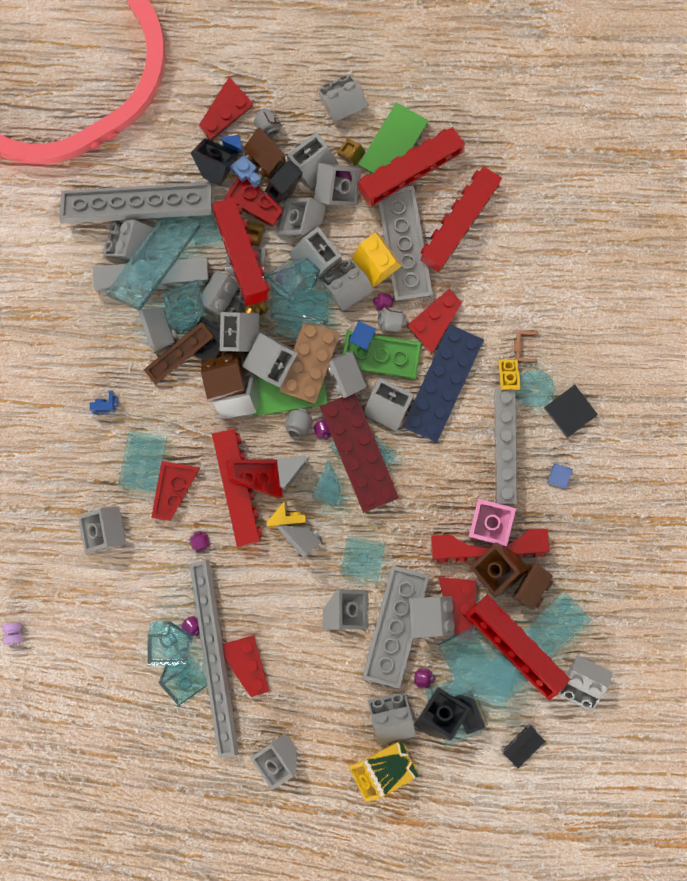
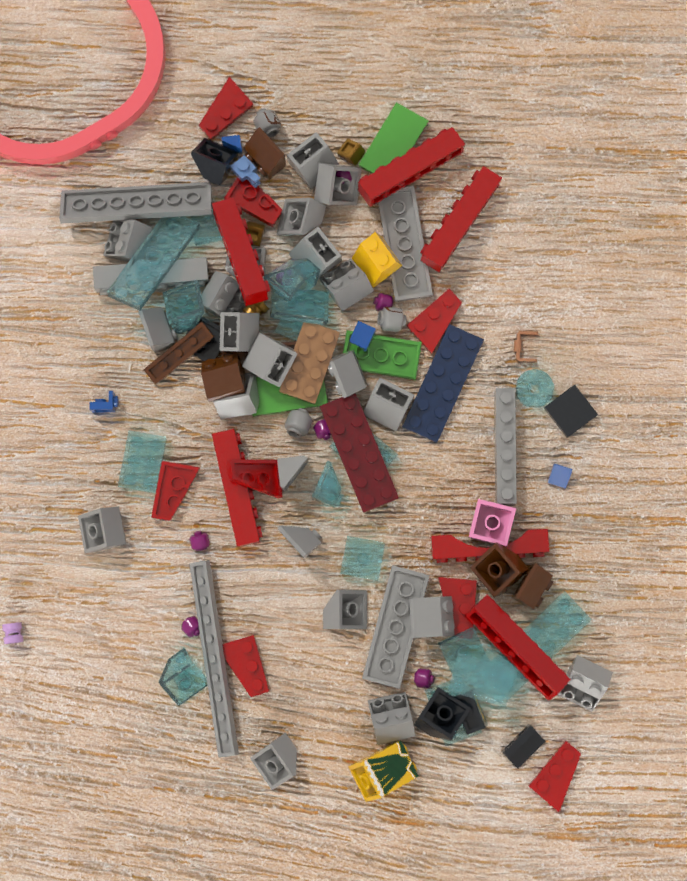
(168, 644): clear light blue slope -> none
(280, 518): yellow slope -> none
(284, 182): black slope -> none
(342, 97): light grey slope -> none
(508, 374): yellow slope -> none
(556, 775): none -> red wing

